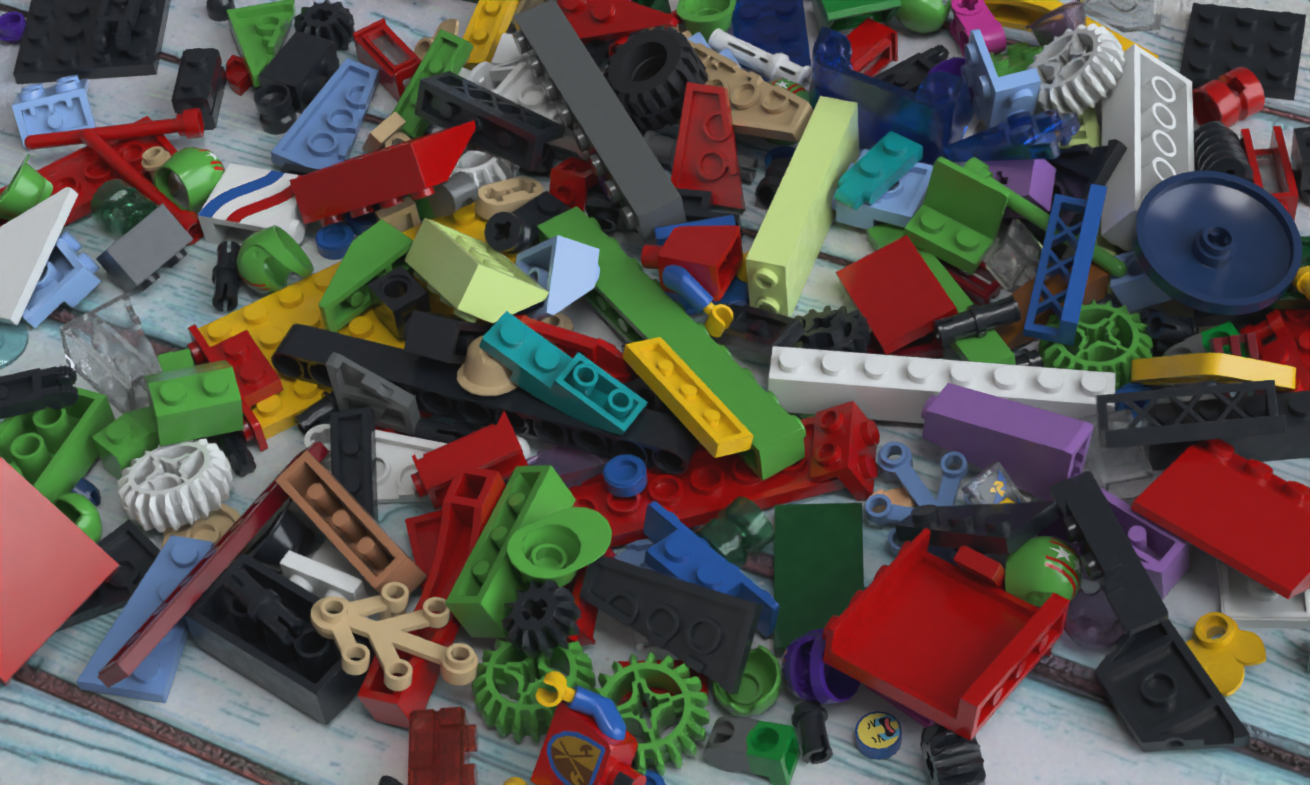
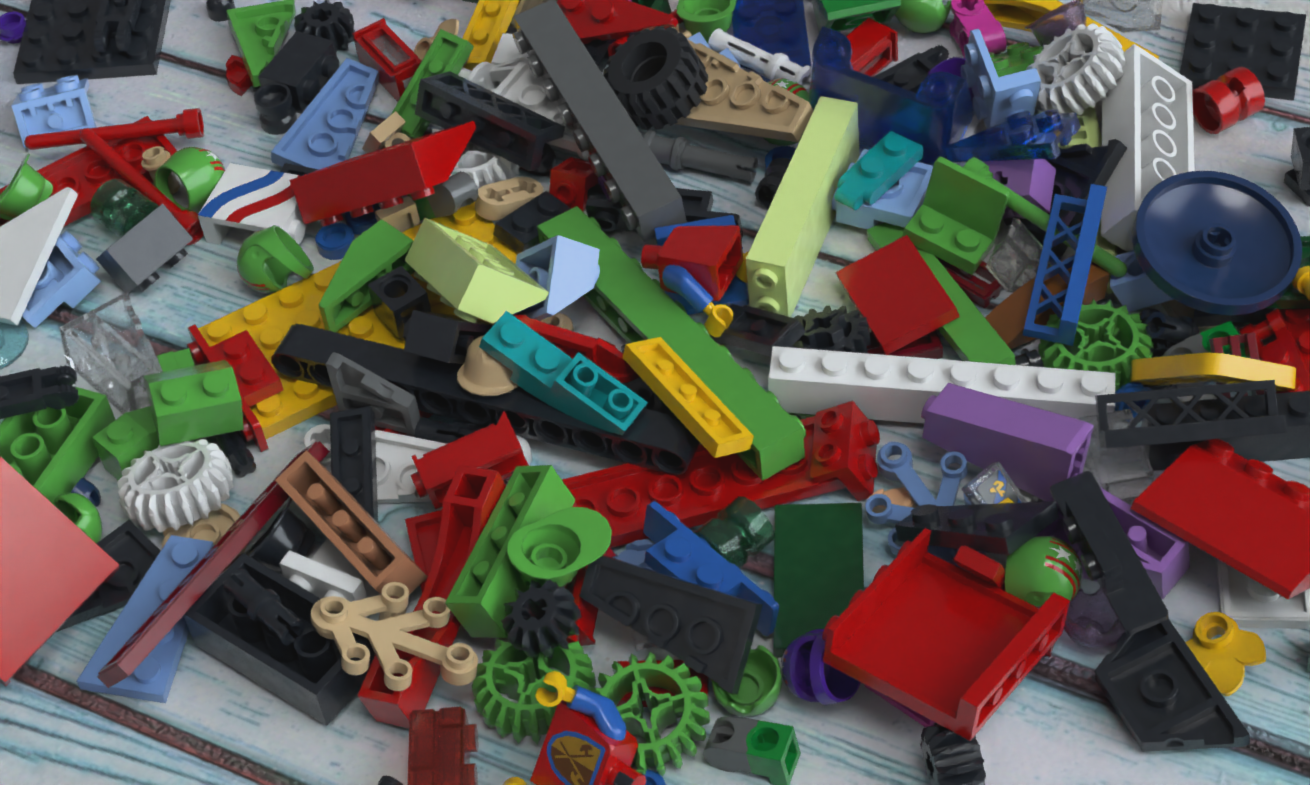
(200, 84): black brick -> none
(226, 277): black pin -> none
(317, 413): black pin -> none
(517, 229): black wheel -> none
(569, 464): clear purple piece -> none
(625, 476): blue tile -> none
(707, 146): red wing -> none
(810, 721): black pin -> none
(878, 735): tile -> none
(976, 320): black pin -> none
(1220, 151): black piece -> none
(1272, 168): red window -> none

